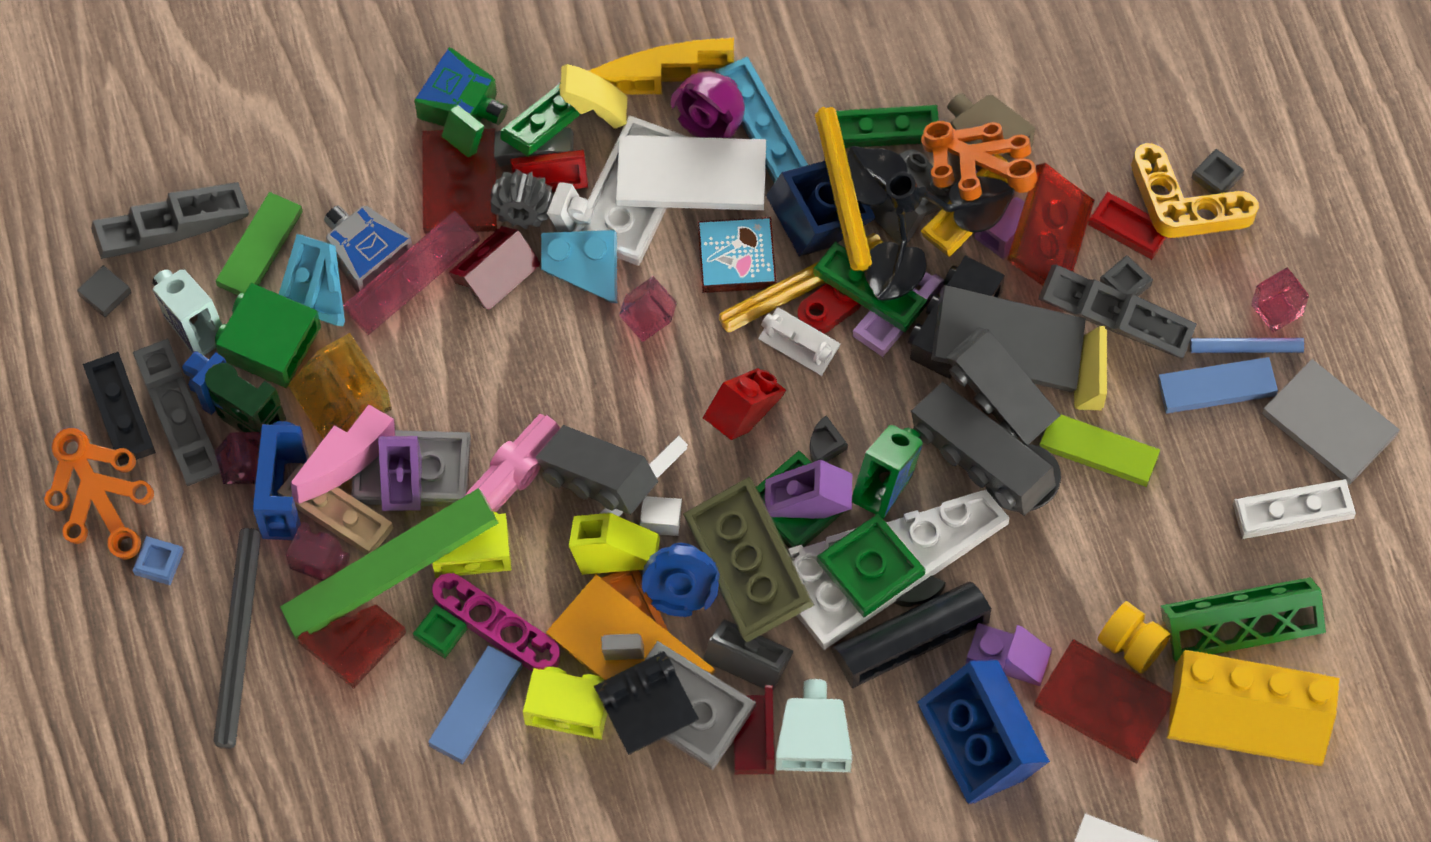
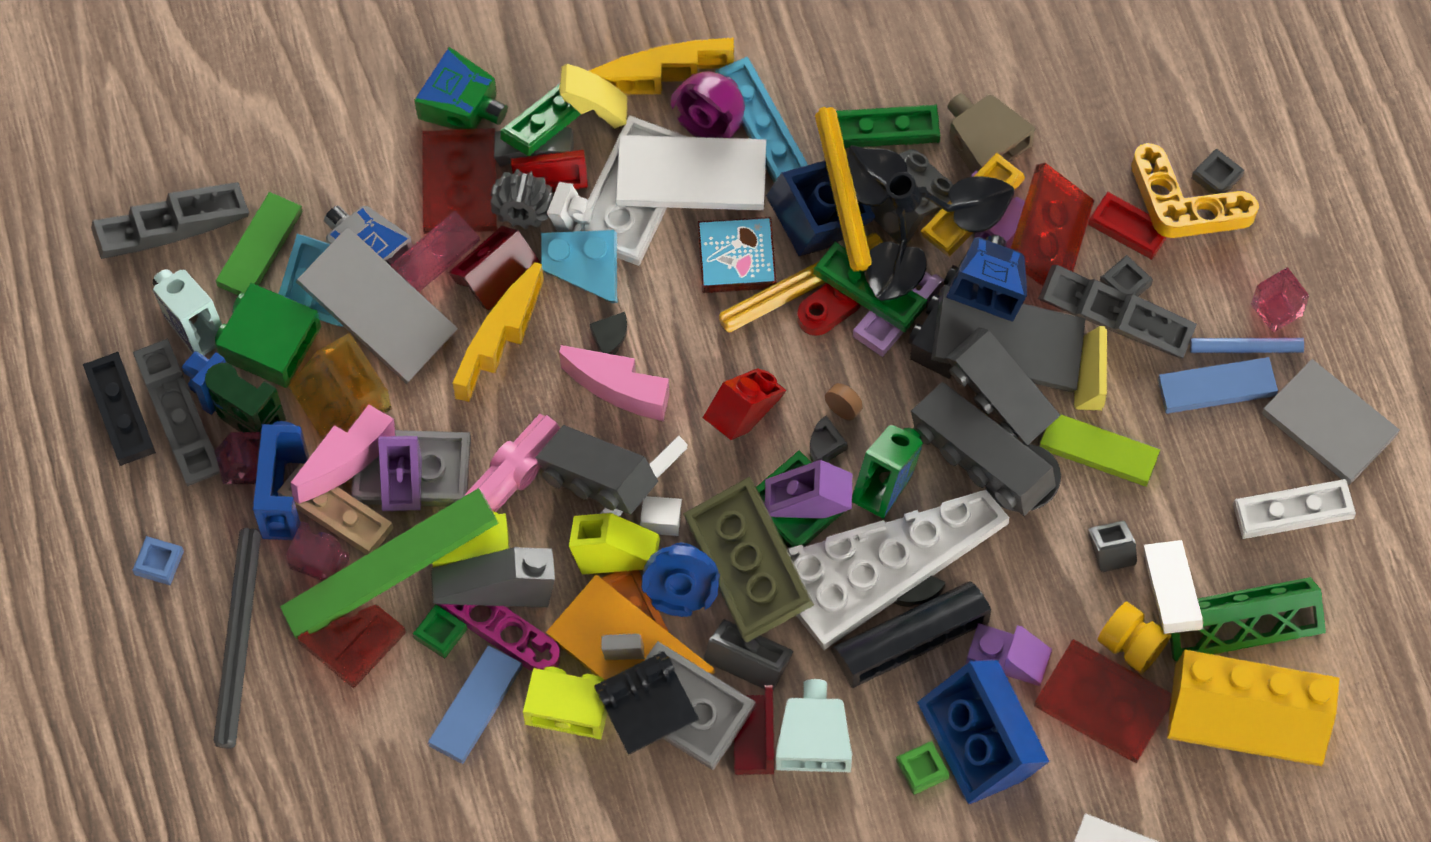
(93, 488): orange plant -> none
(104, 291): dark grey tile -> none
(376, 305): none -> light grey tile
(463, 131): green tile -> none
(497, 579): none -> dark grey slope
(504, 323): none -> yellow slope
(610, 333): none -> pearl dark grey tile
(616, 381): none -> bright pink slope
(647, 308): clear pink panel -> none
(798, 340): white hinge -> none
(844, 401): none -> medium nougat tile
(870, 565): green tile -> none
(922, 767): none -> bright green tile
(942, 138): orange plant -> none
(991, 278): none -> dark blue torso
(1113, 546): none -> dark grey slope
(1173, 587): none -> white tile

